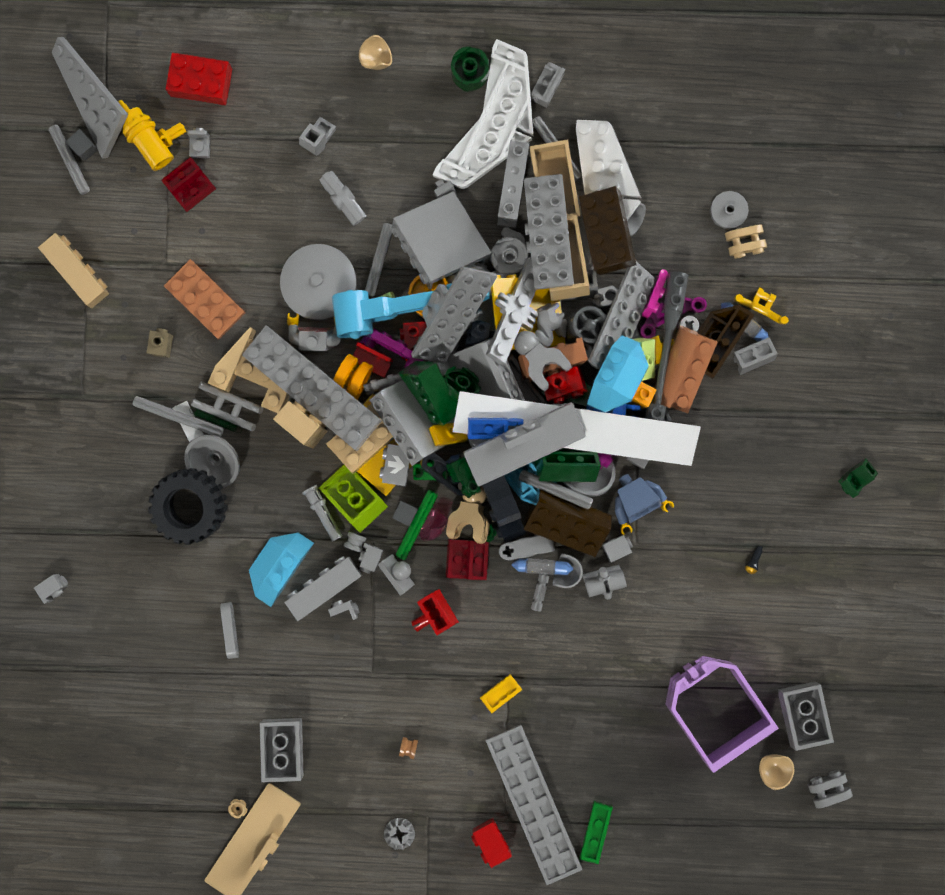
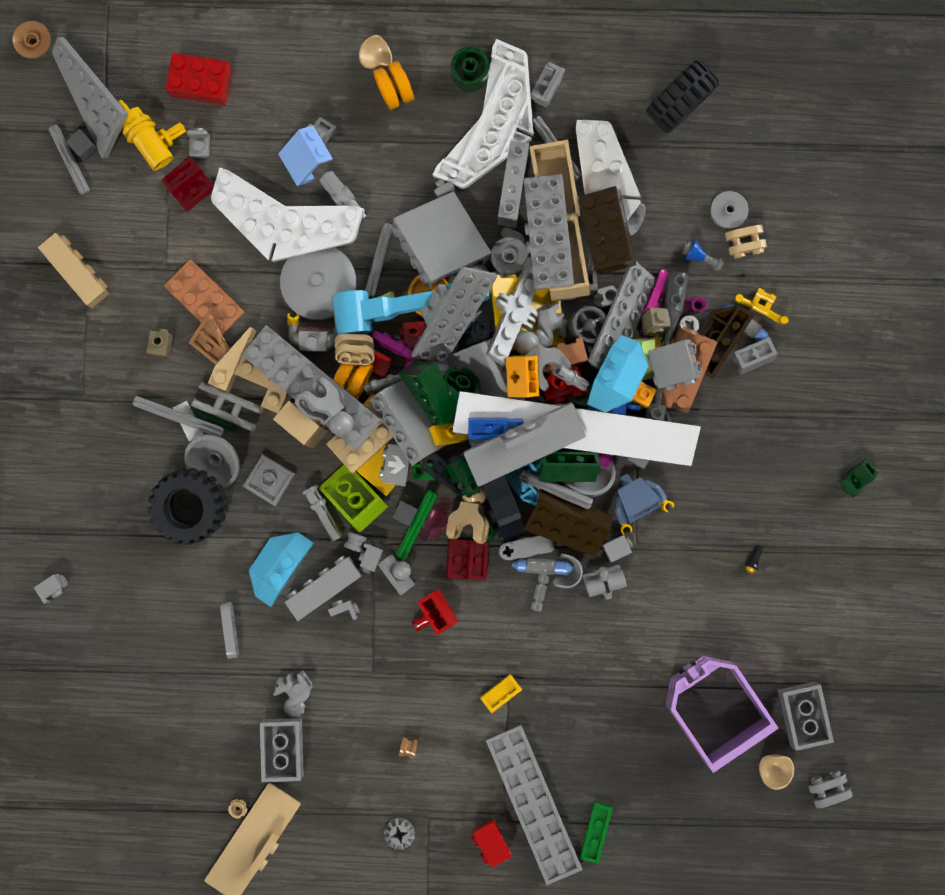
(26, 34): none -> medium nougat dish
(209, 340): none -> medium nougat wing
(269, 480): none -> light grey tile
(292, 228): none -> white wing
(297, 690): none -> light grey animal
(304, 154): none -> light blue panel
(325, 407): none -> light grey piece
(354, 349): none -> tan brick
(393, 85): none -> light orange wheel
(522, 376): none -> light orange brick
(570, 377): none -> light grey axle
(655, 321): none -> dark tan brick
(674, 365): none -> light grey brick
(682, 96): none -> black tyre
(694, 252): none -> piece

